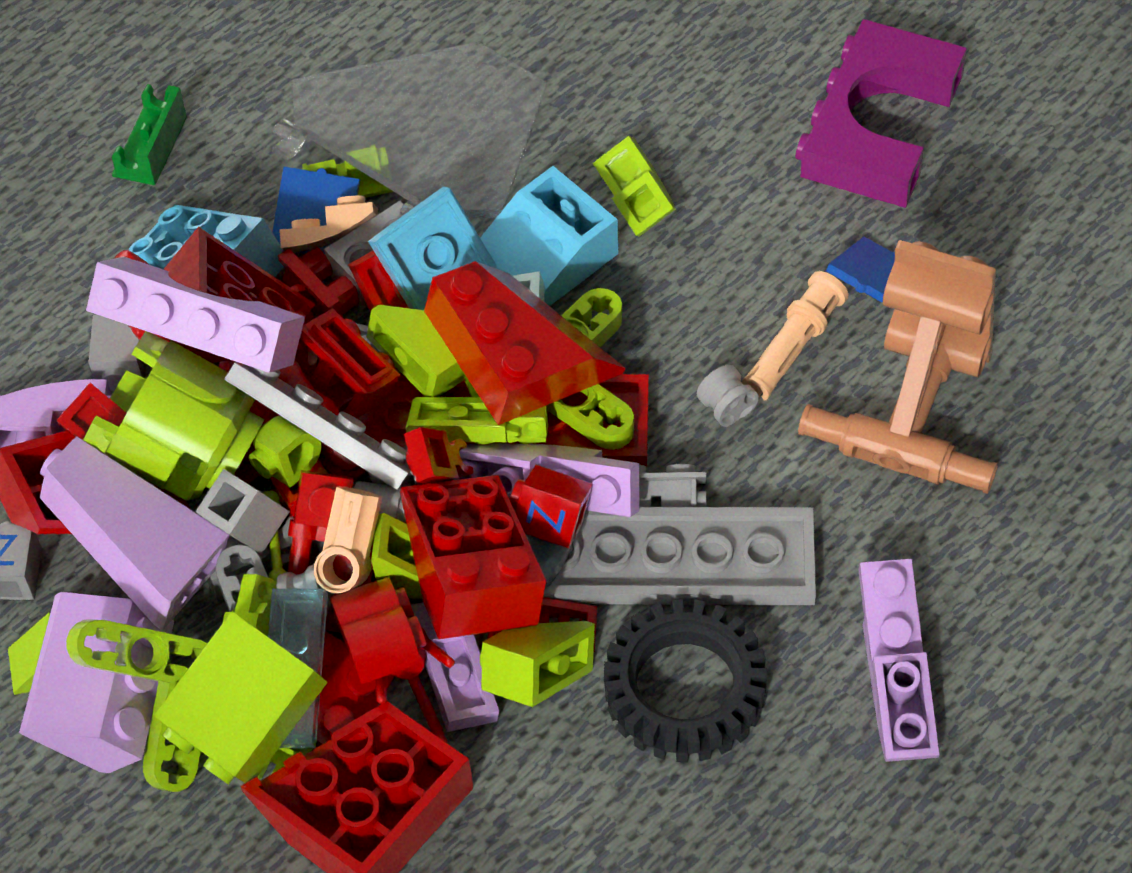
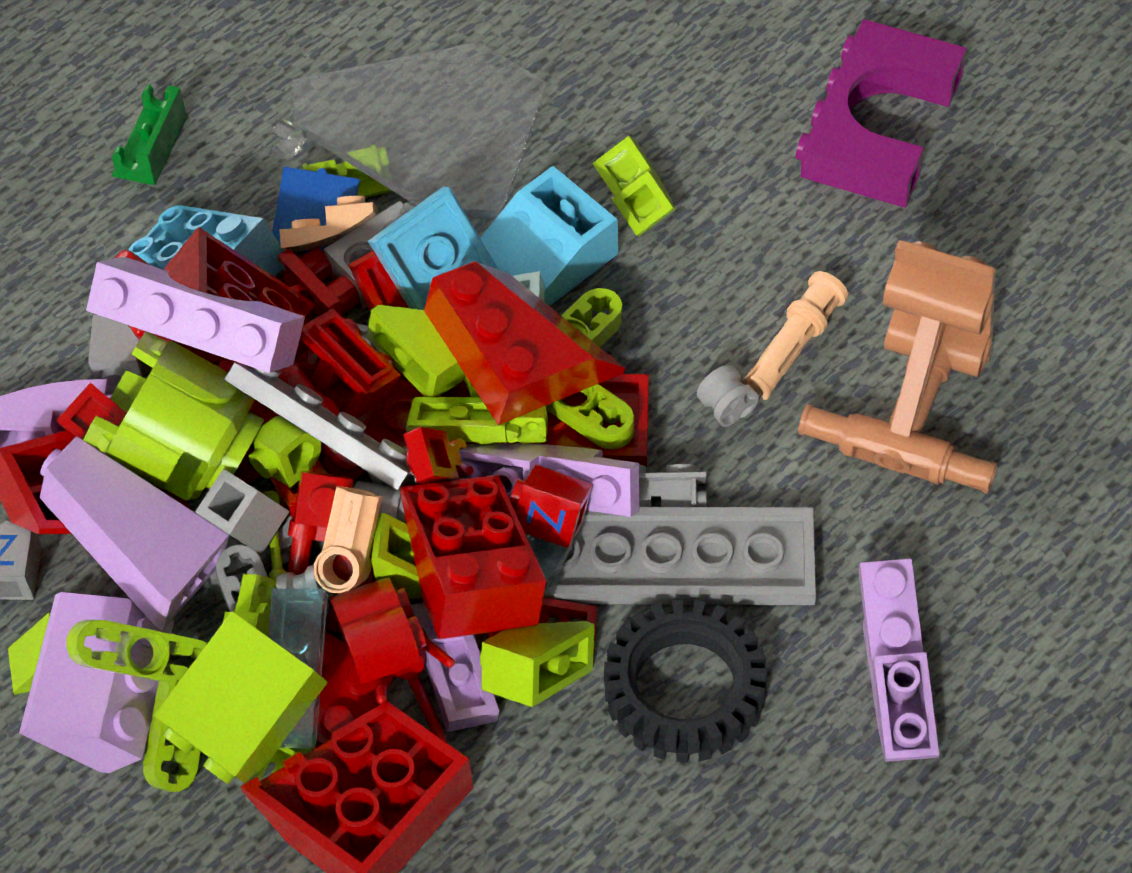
(864, 267): blue piece -> none

